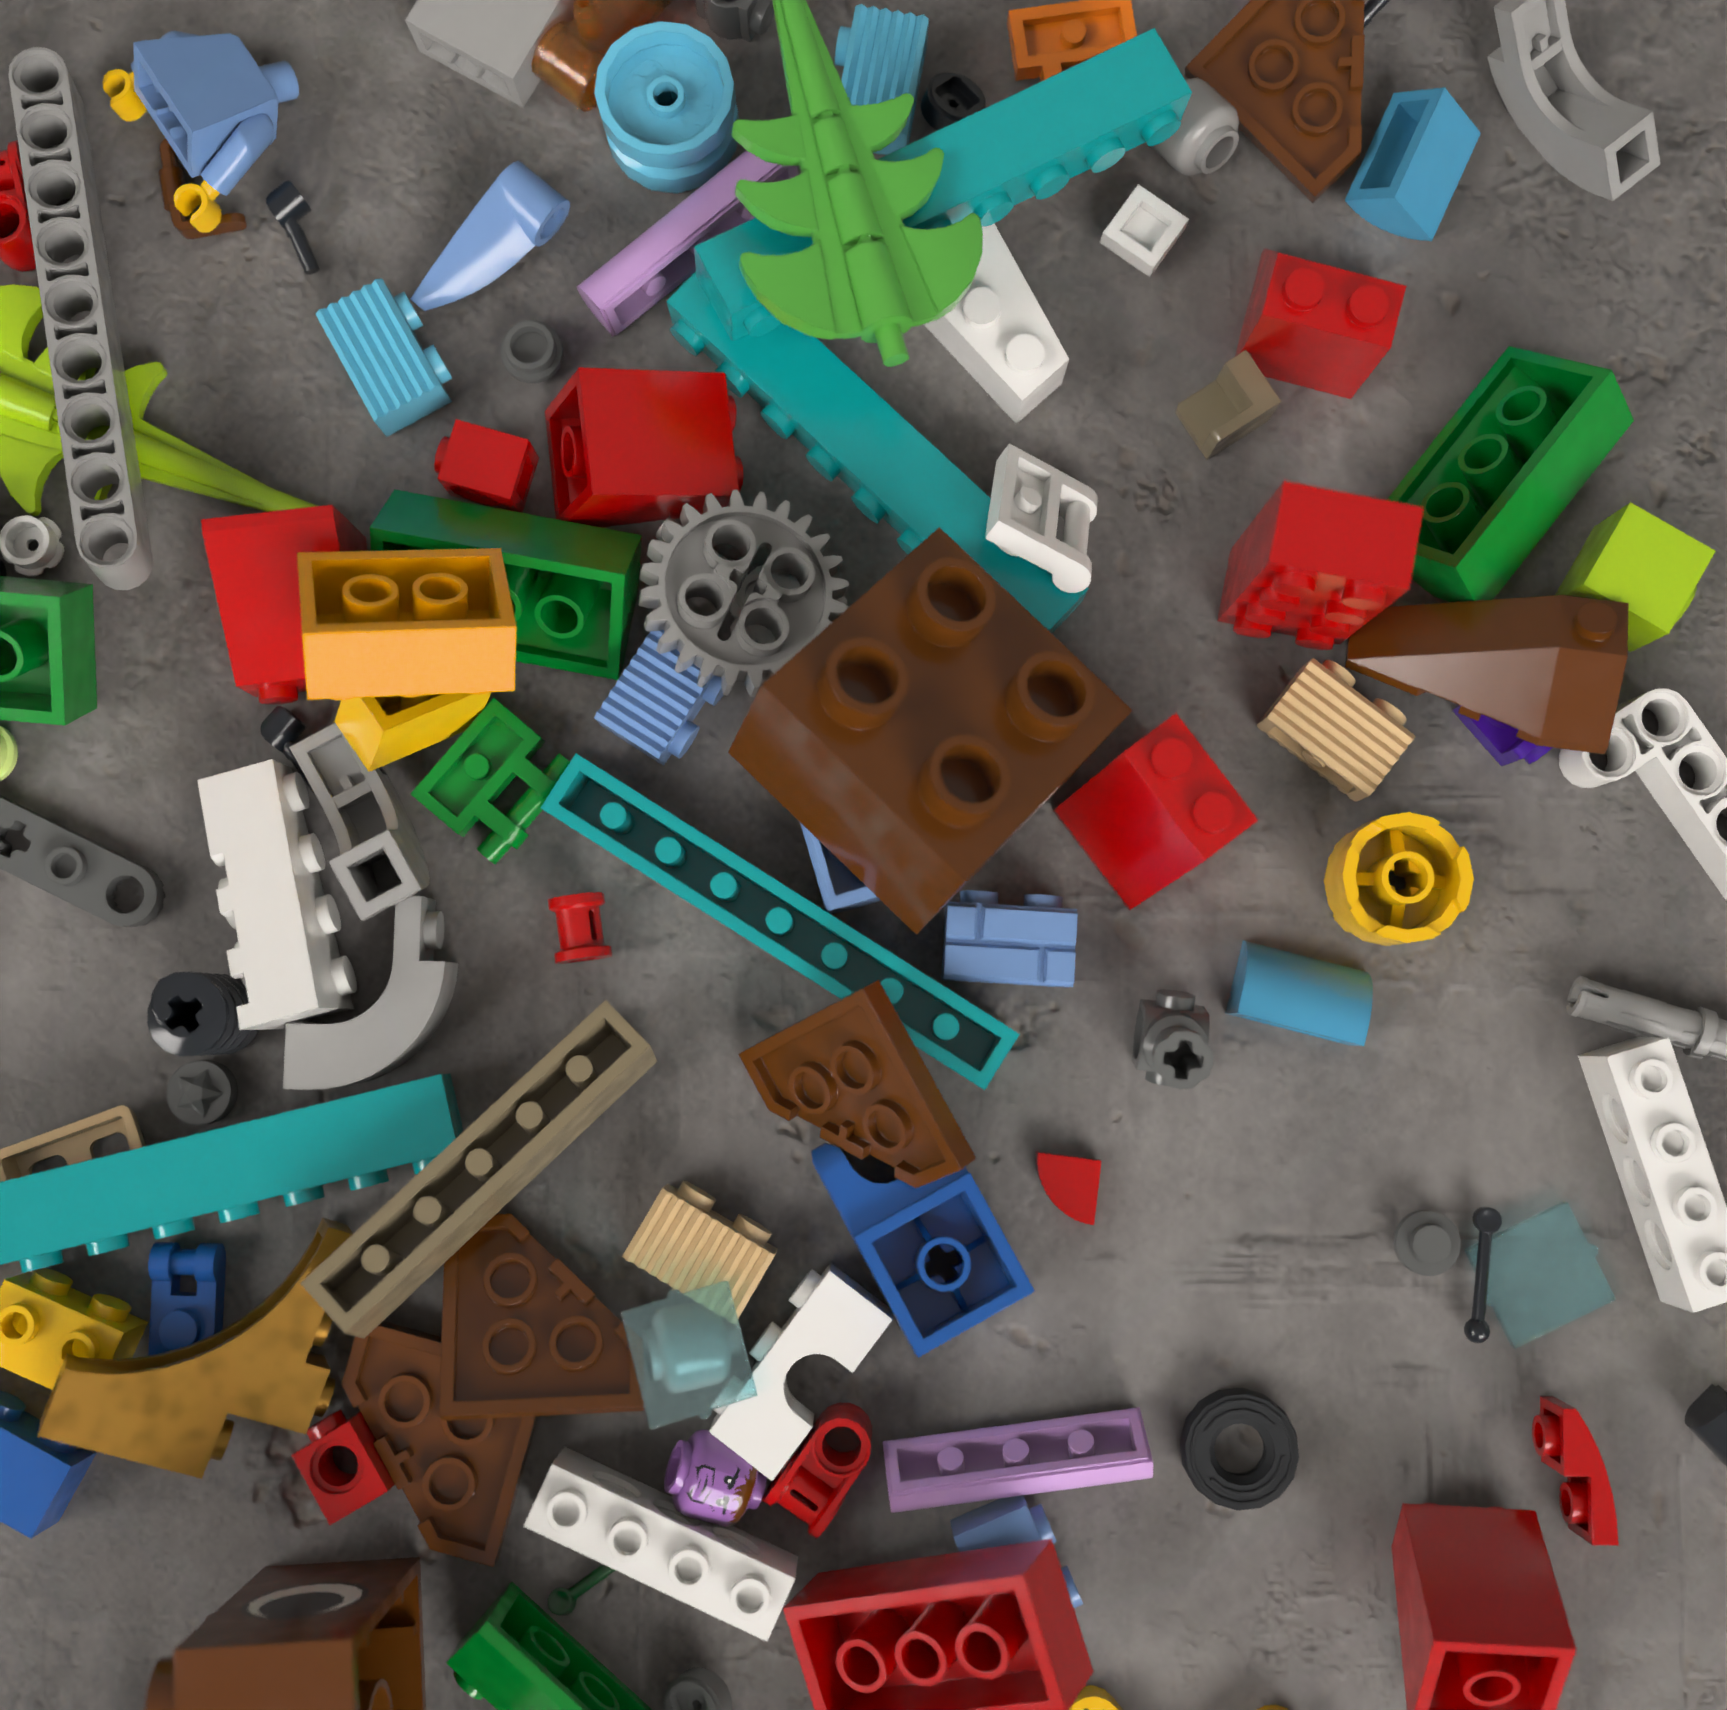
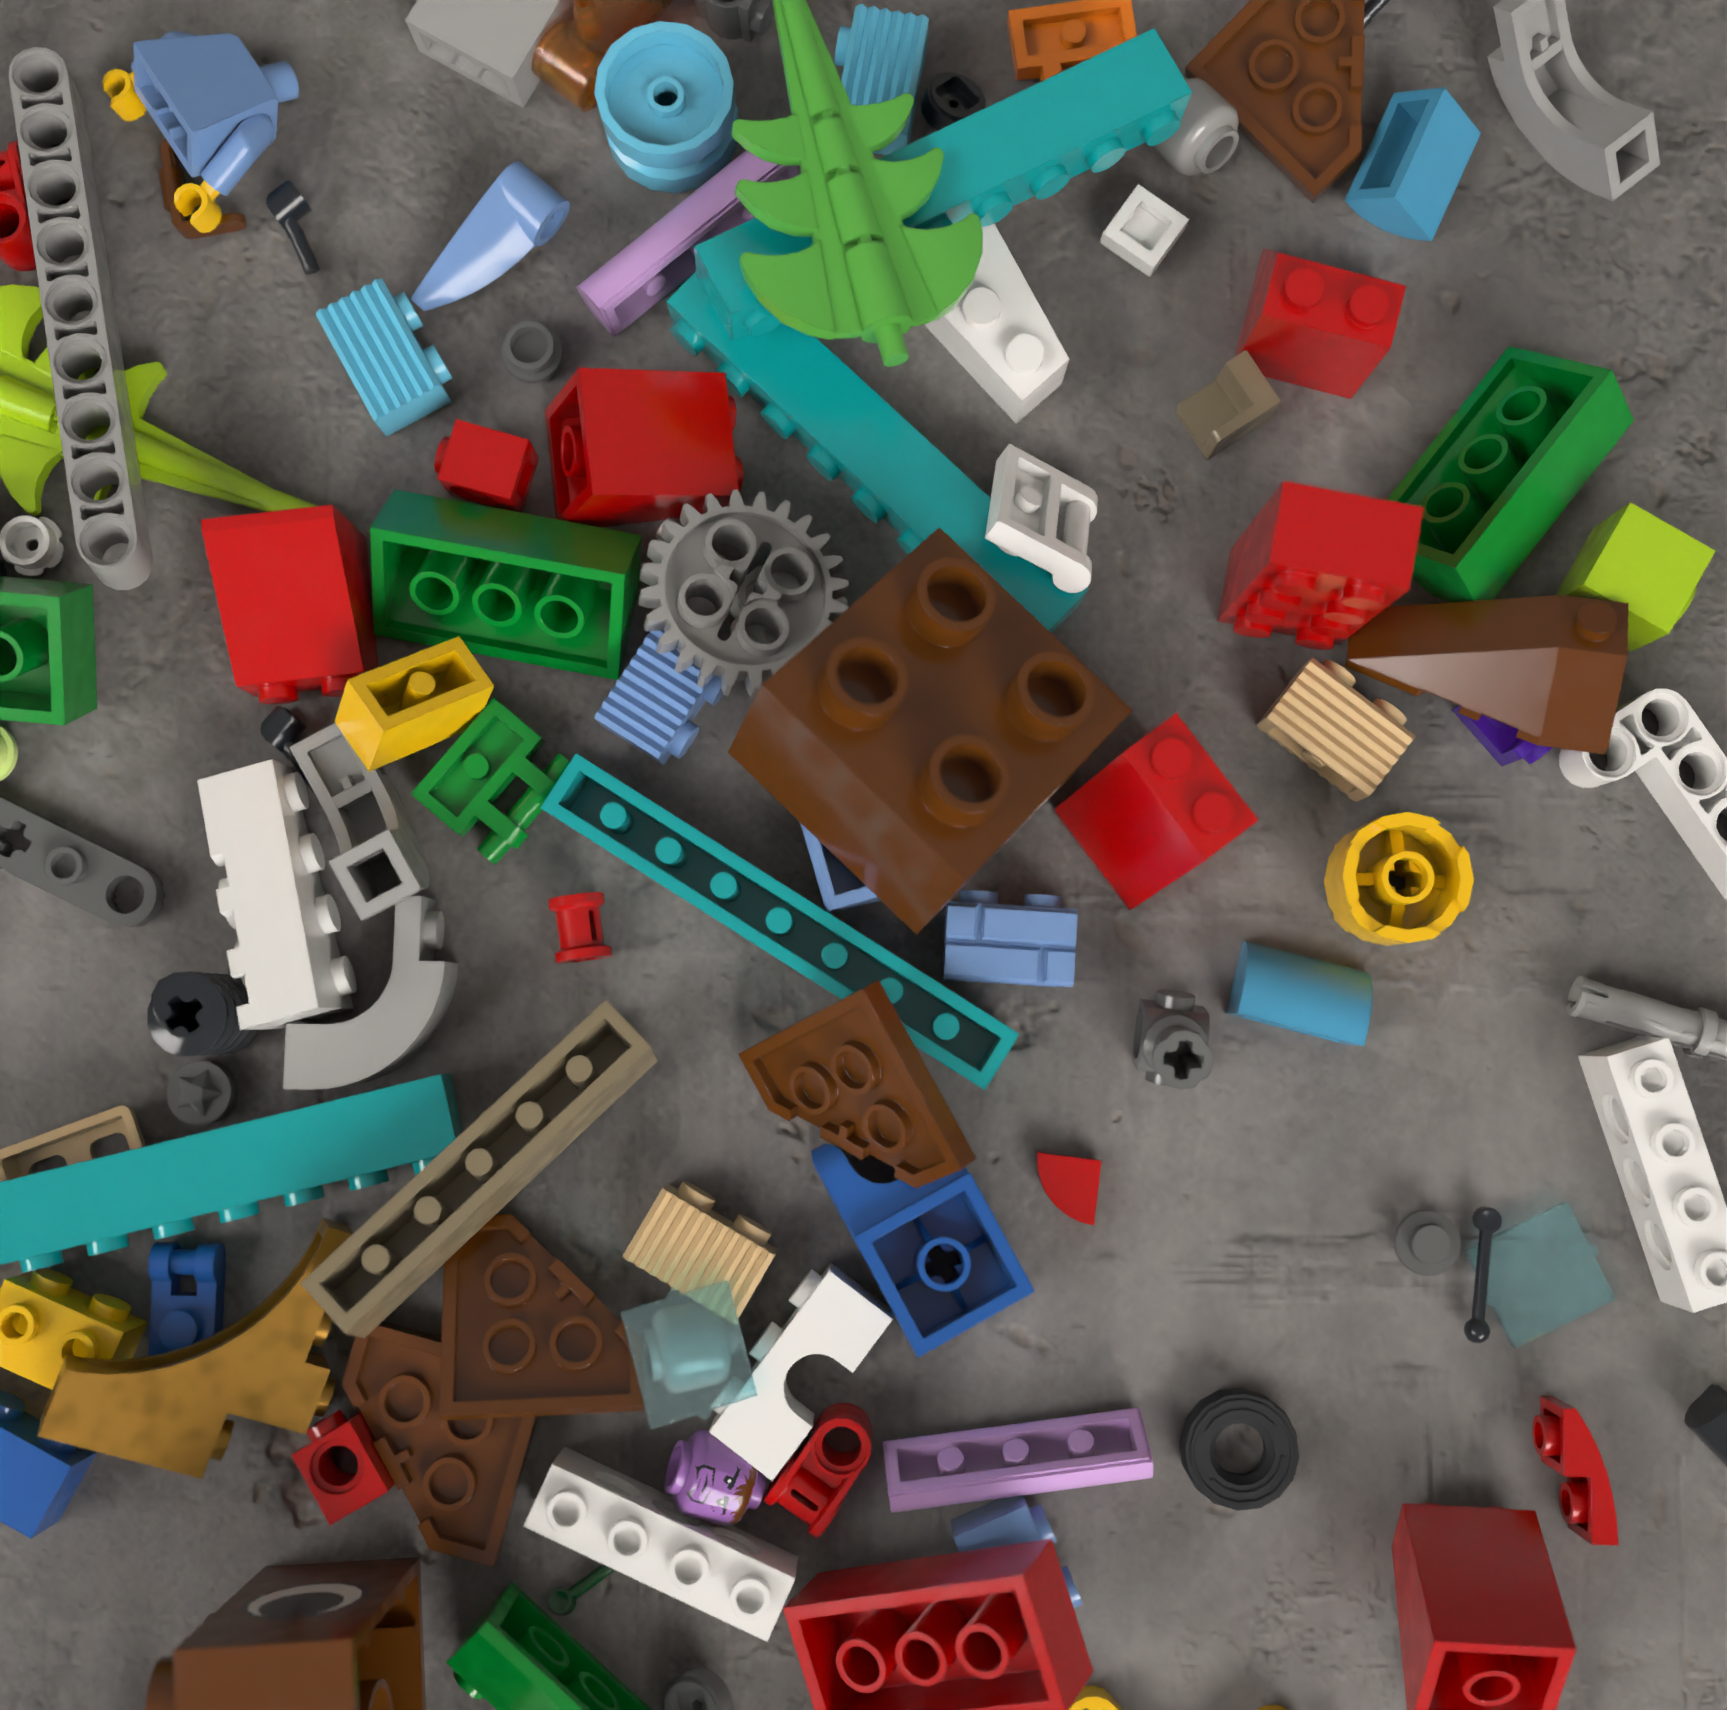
(406, 623): light orange brick -> none

